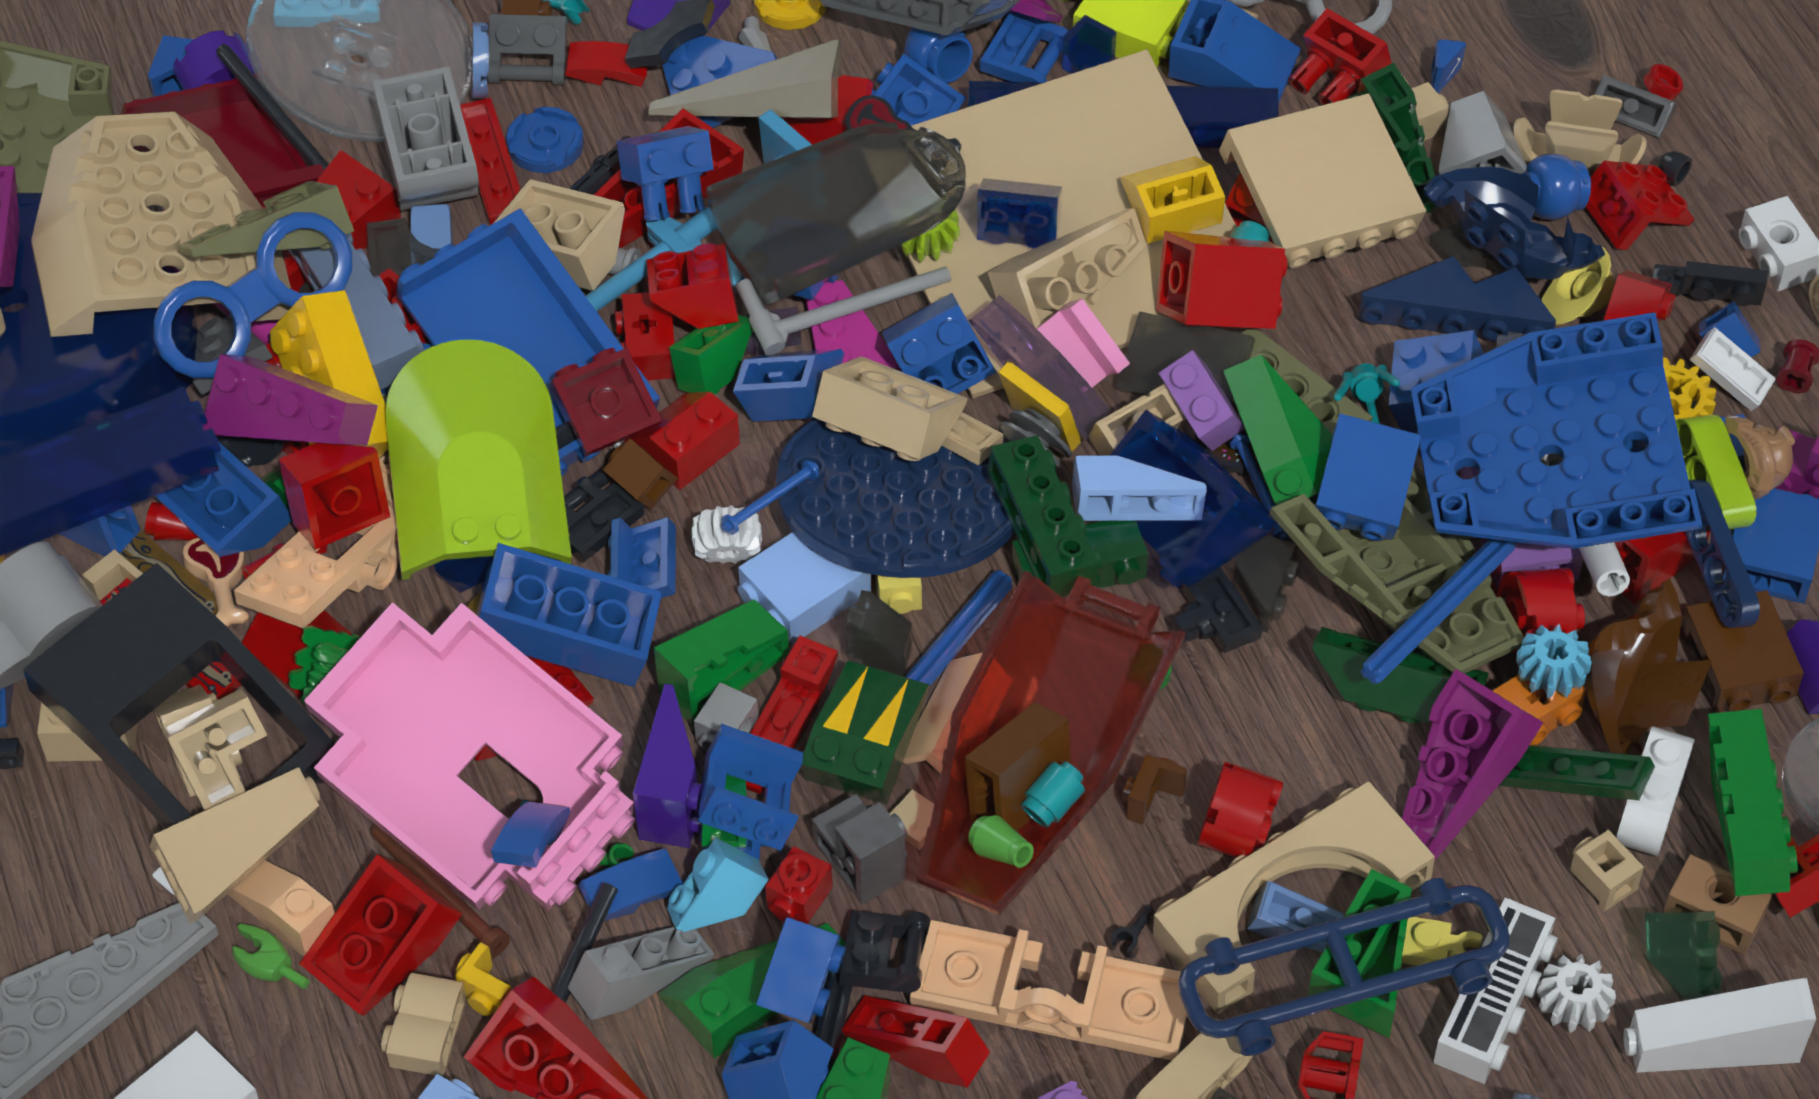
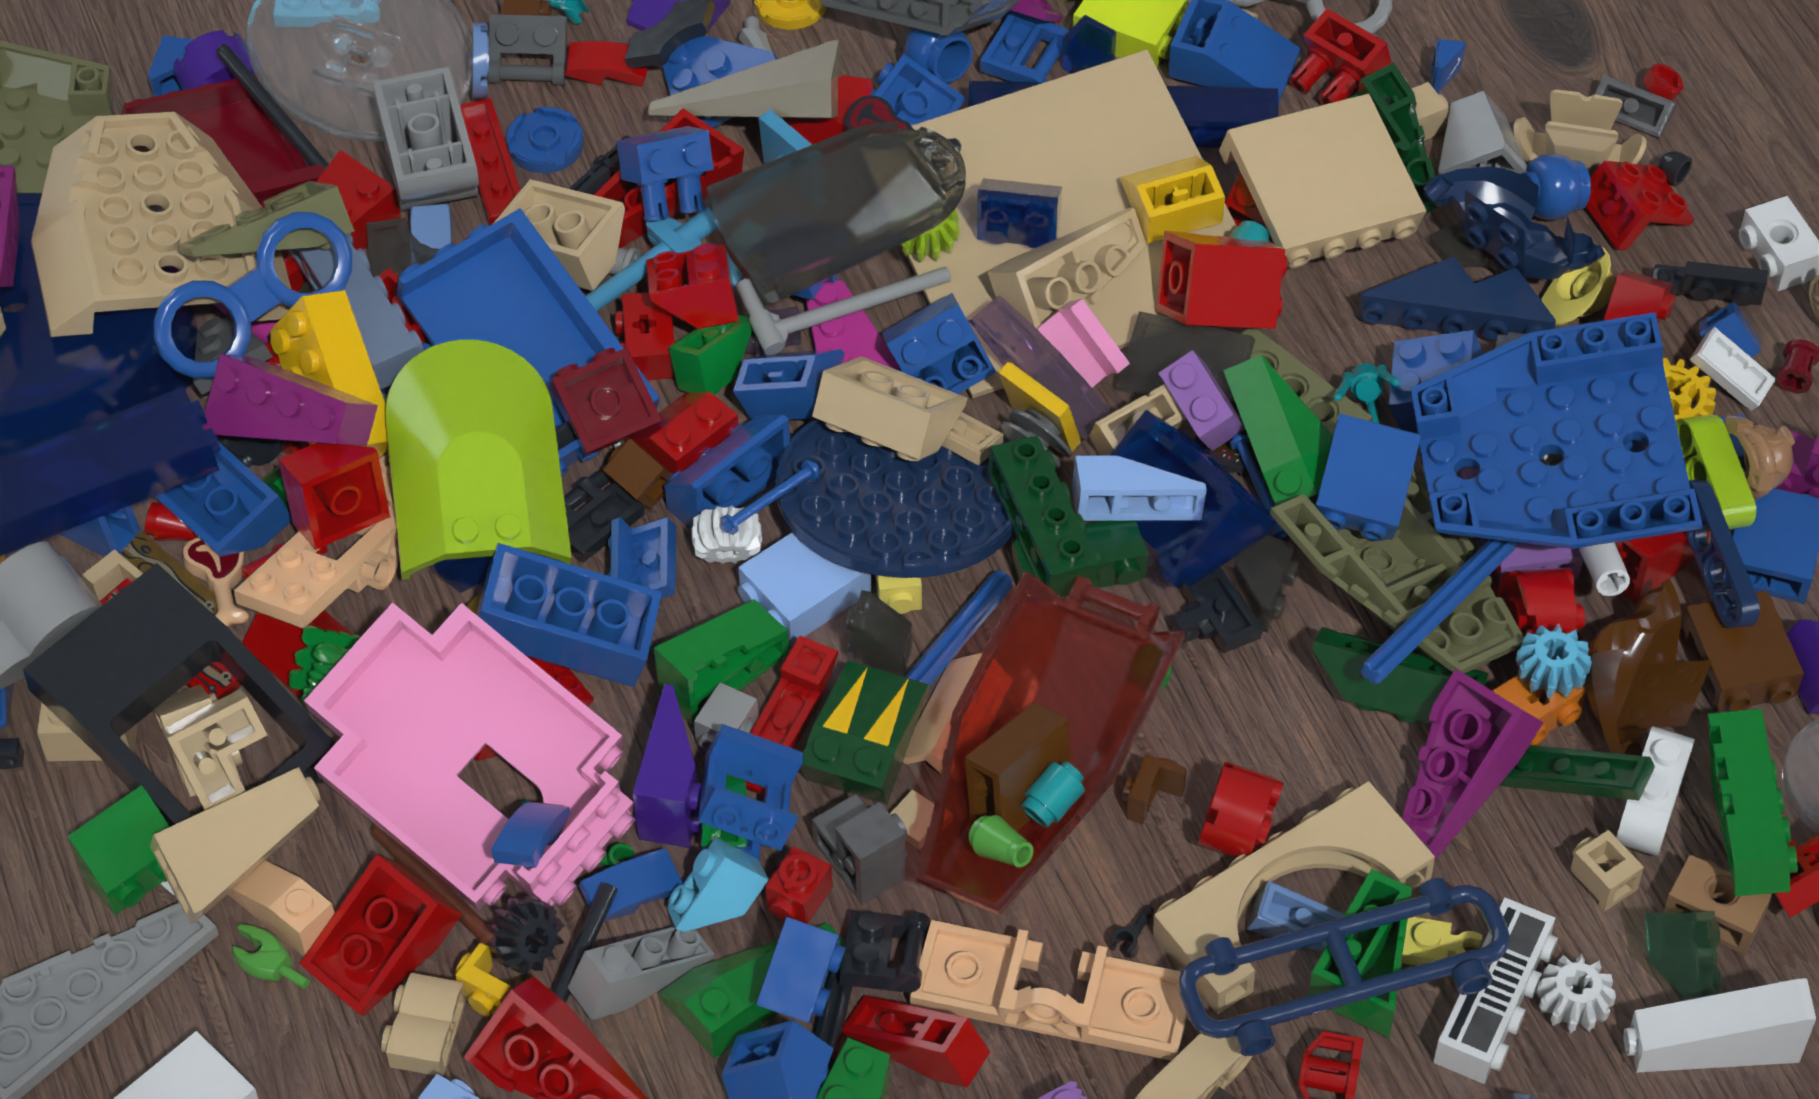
(117, 851): none -> green slope
(525, 934): none -> black gear
(731, 470): none -> blue slope

